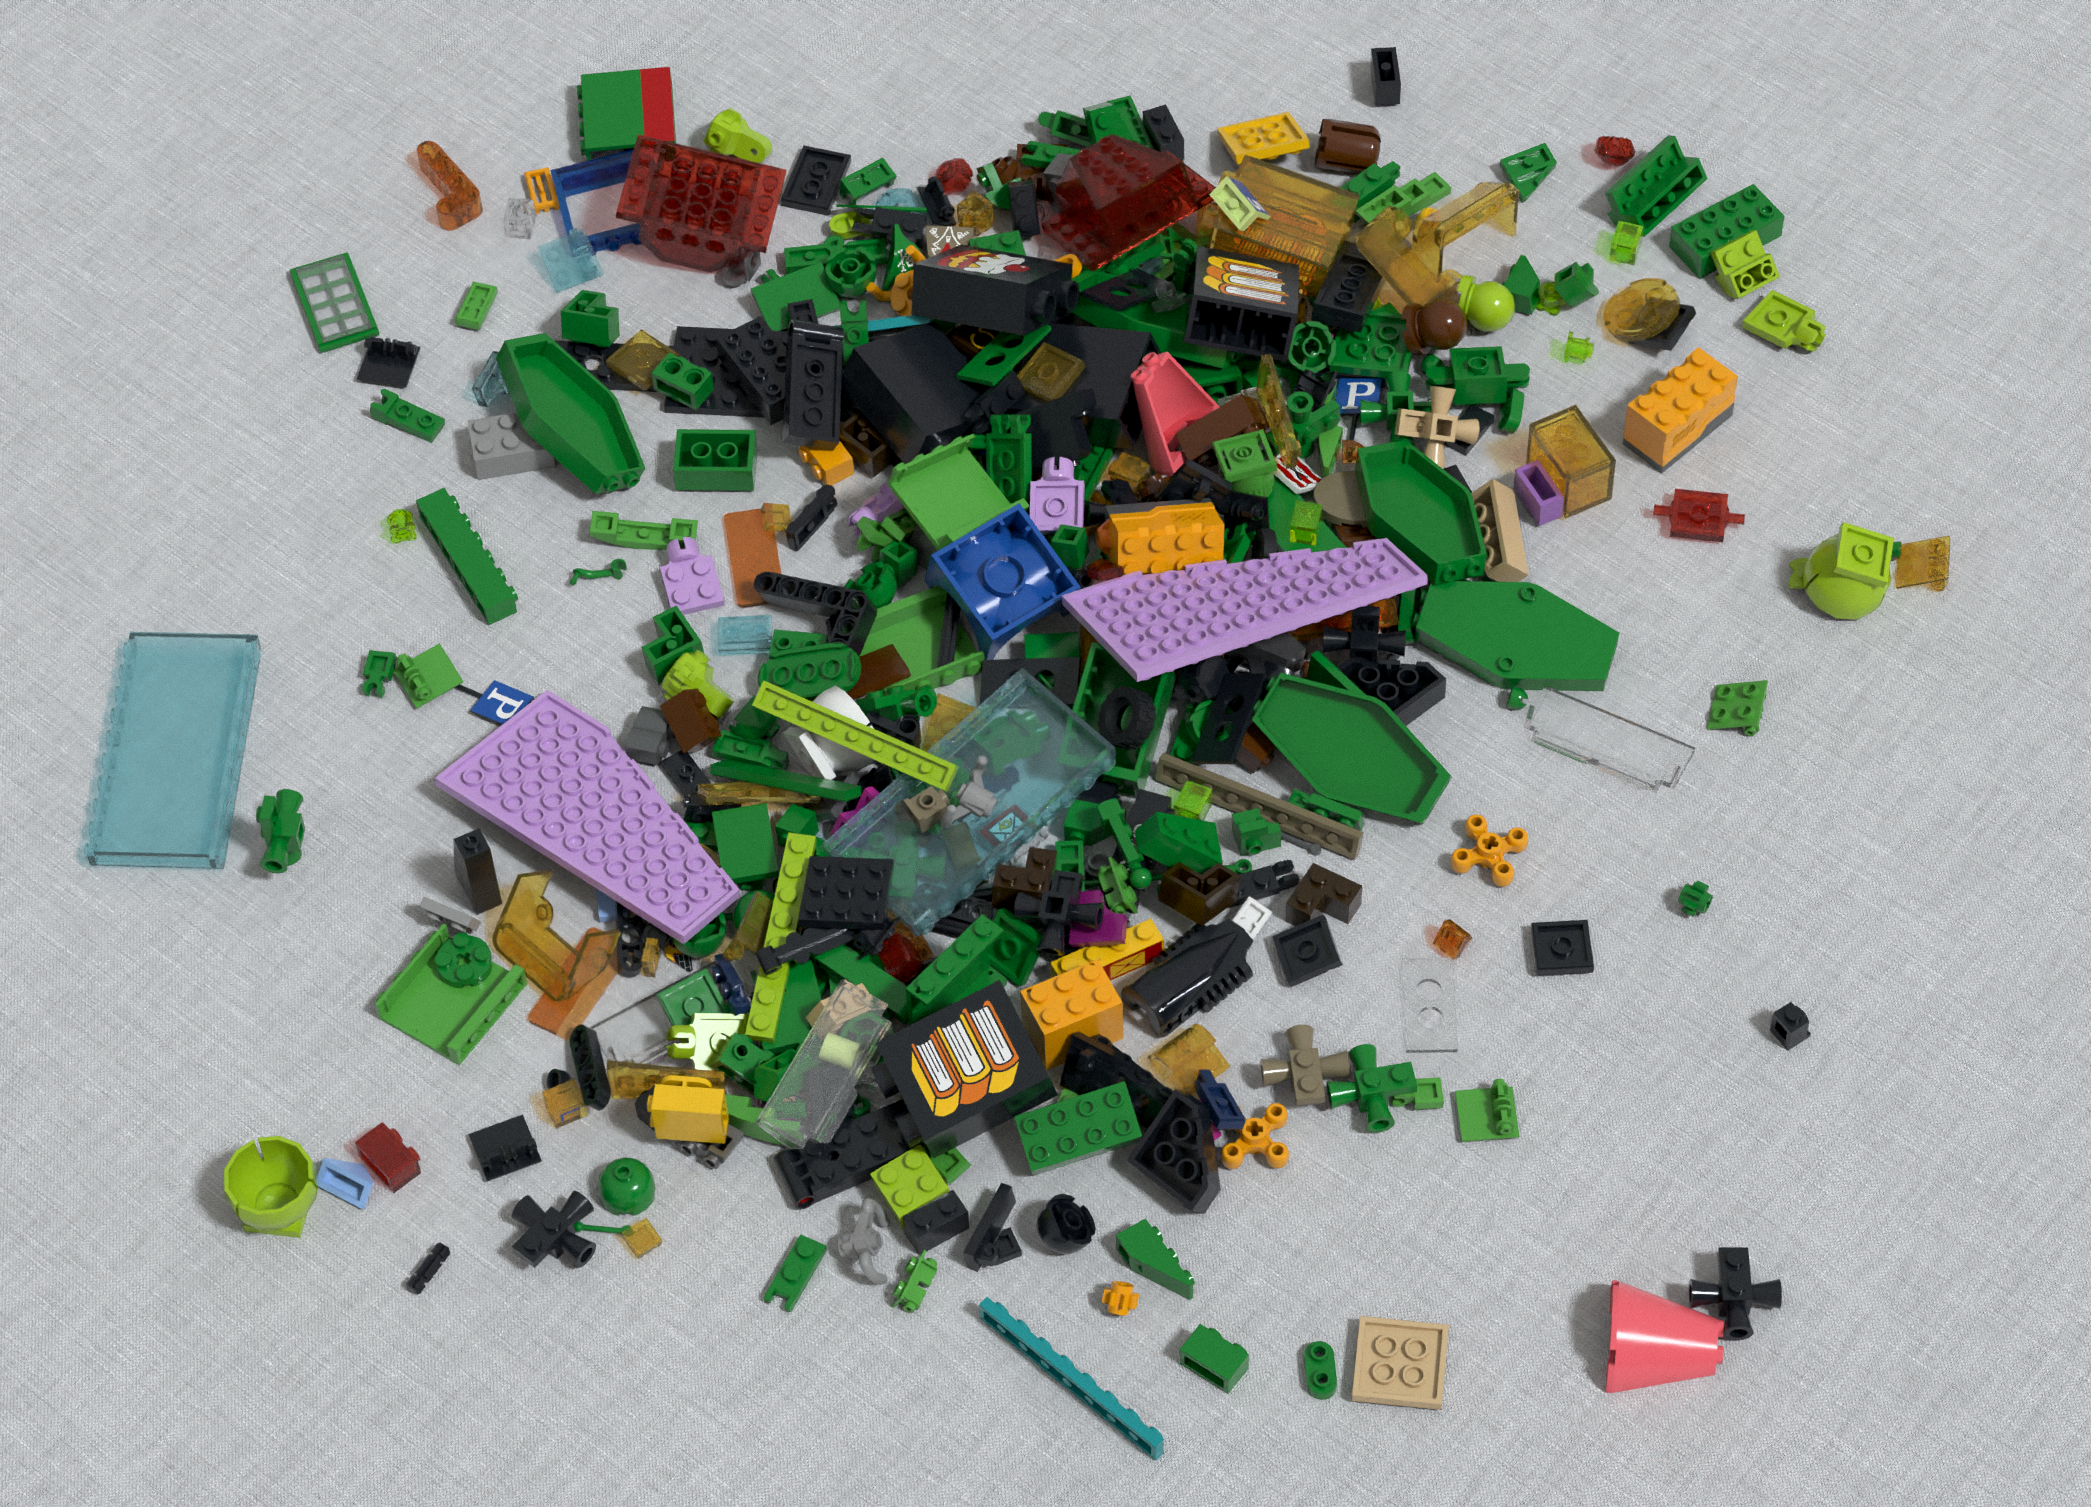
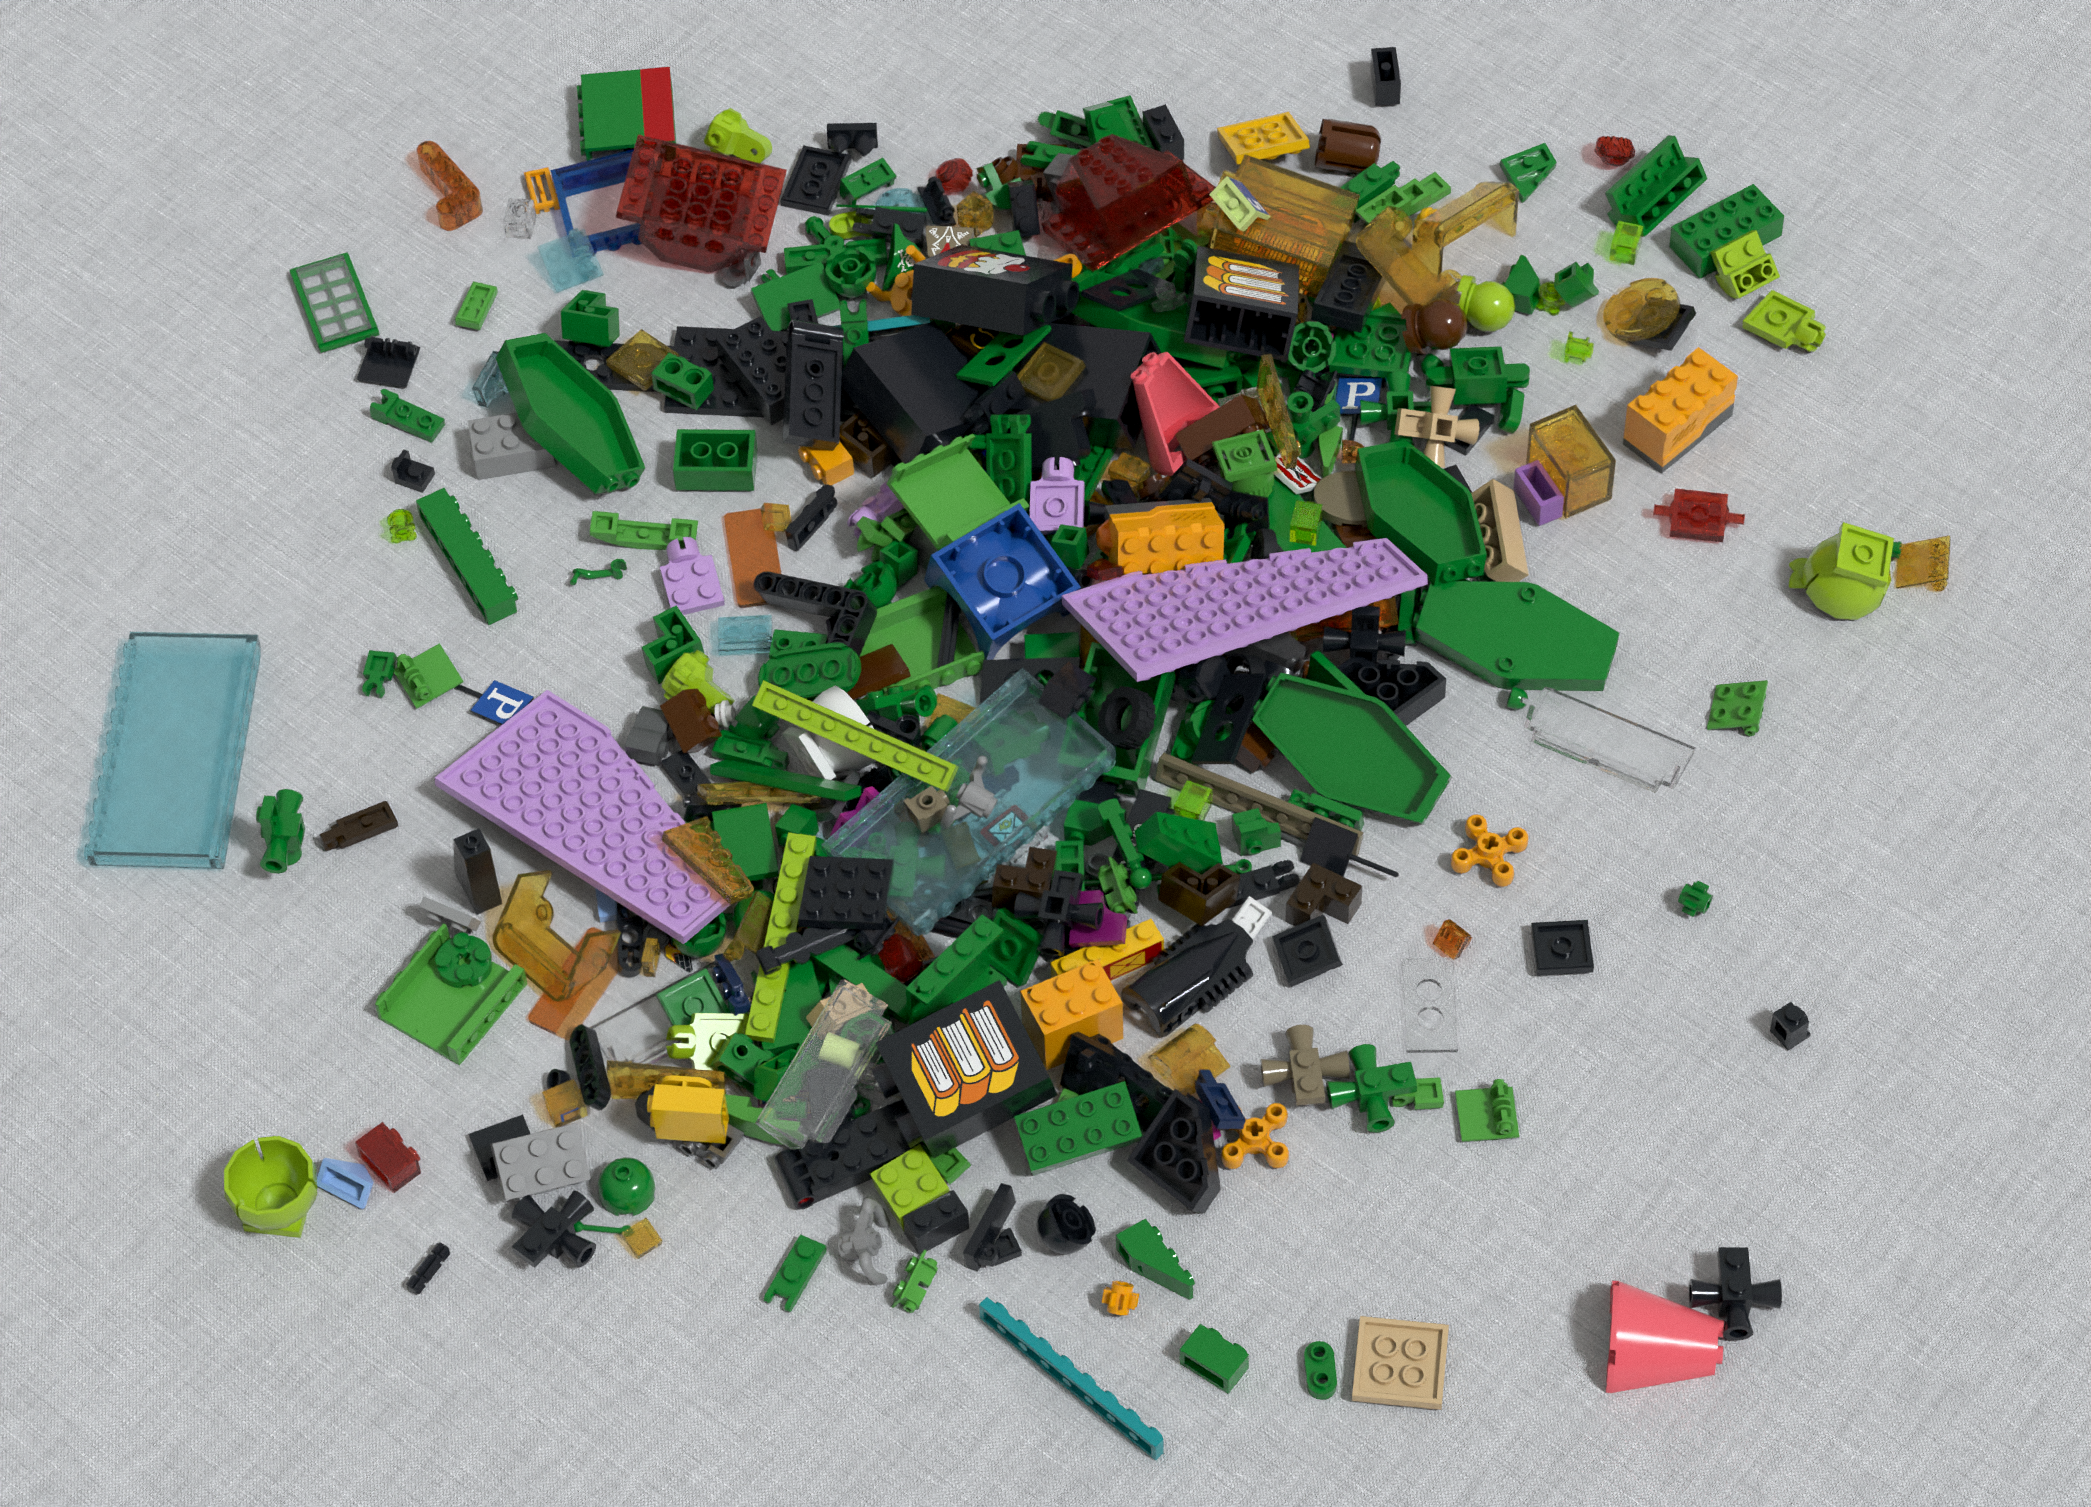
(359, 826): none -> dark brown hinge
(411, 473): none -> black bracket
(540, 1161): none -> light grey brick
(707, 857): none -> clear yellow wing
(725, 713): none -> white plate
(815, 227): none -> green pin
(852, 135): none -> black tile
(937, 730): none -> green brick
(1068, 690): none -> black brick
(1333, 848): none -> black piece

